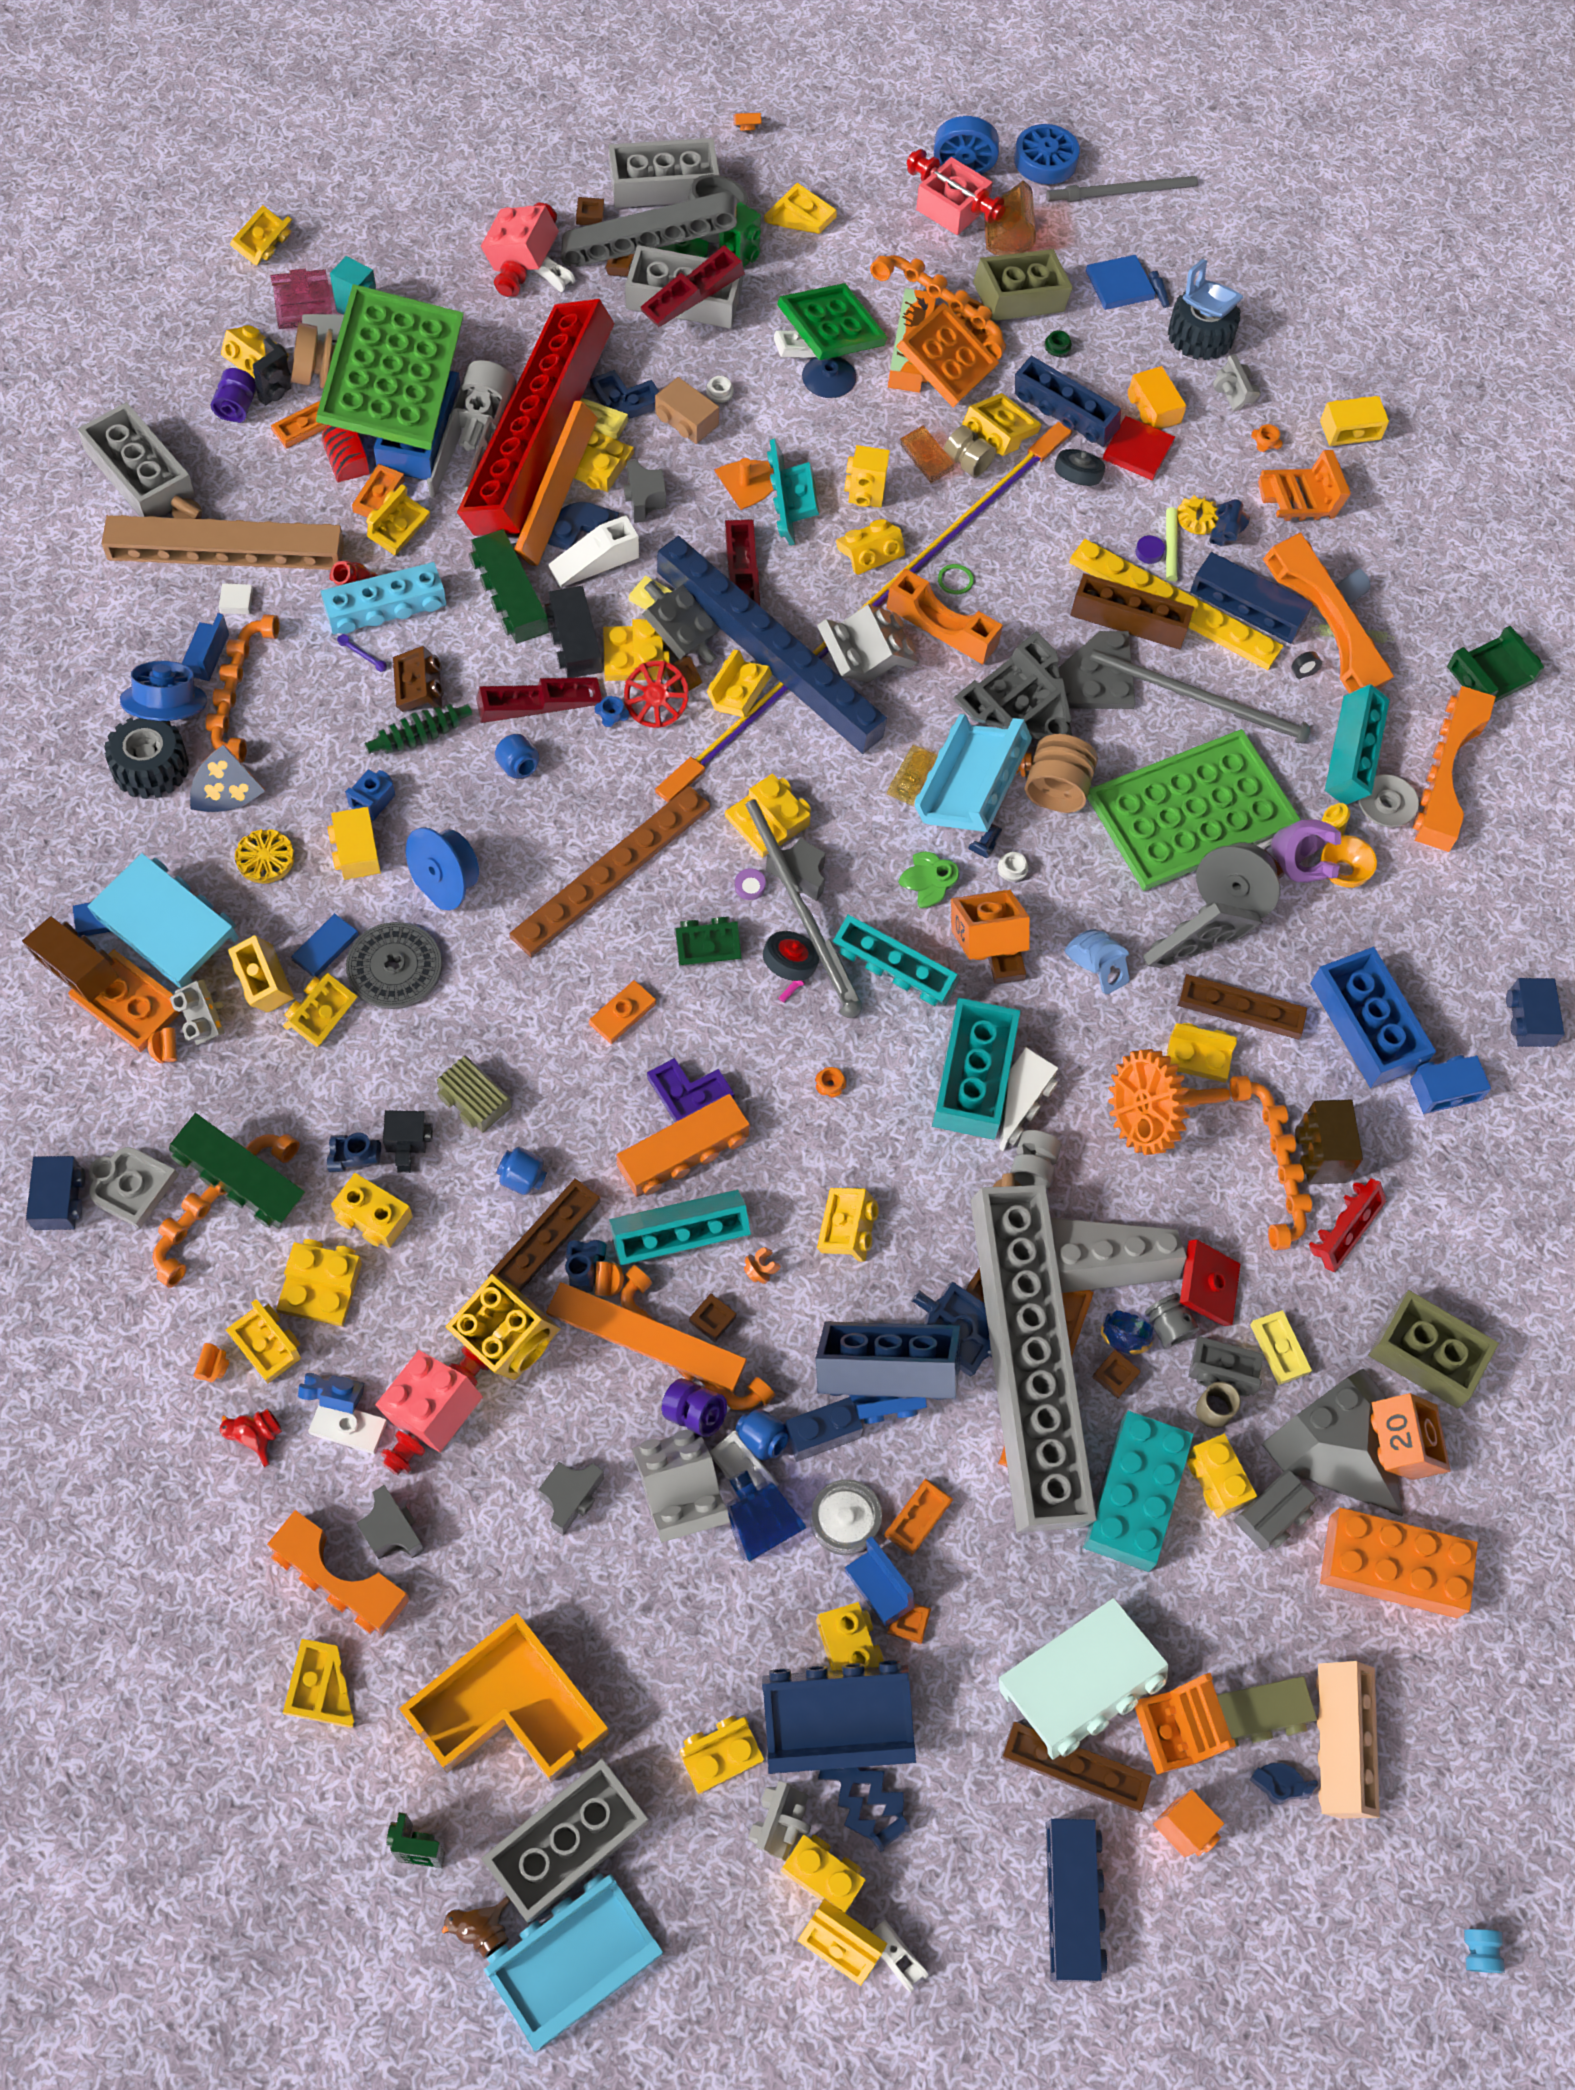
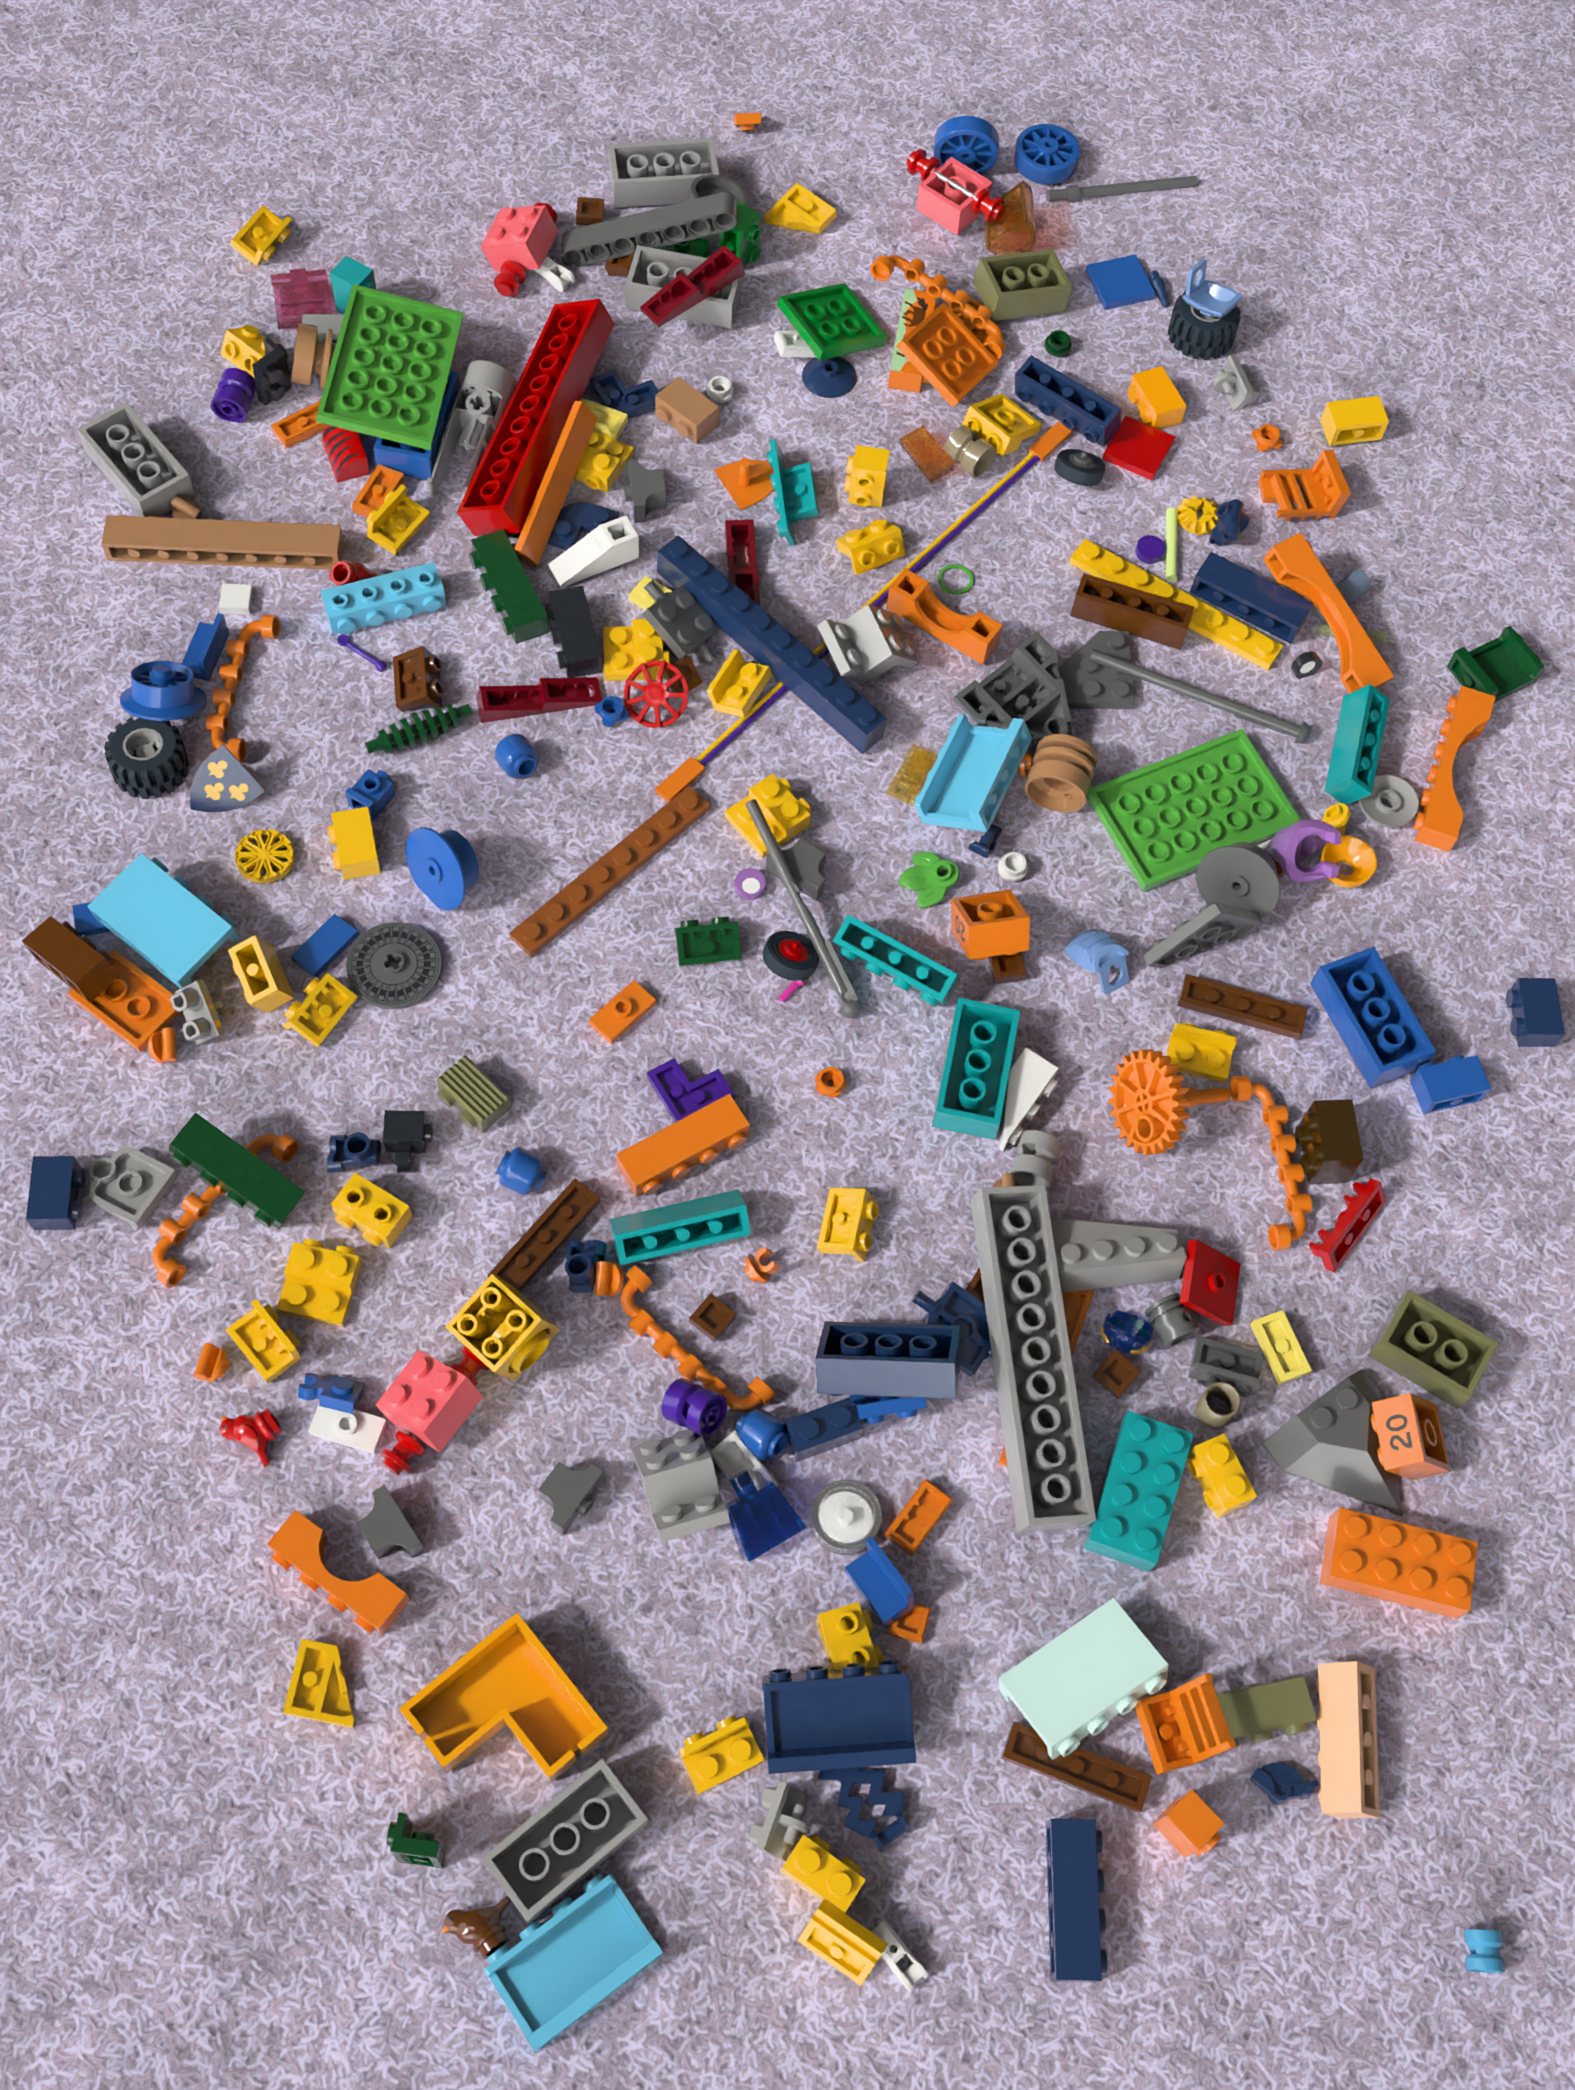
(646, 1337): orange tile -> none
(1276, 1511): dark grey brick -> none

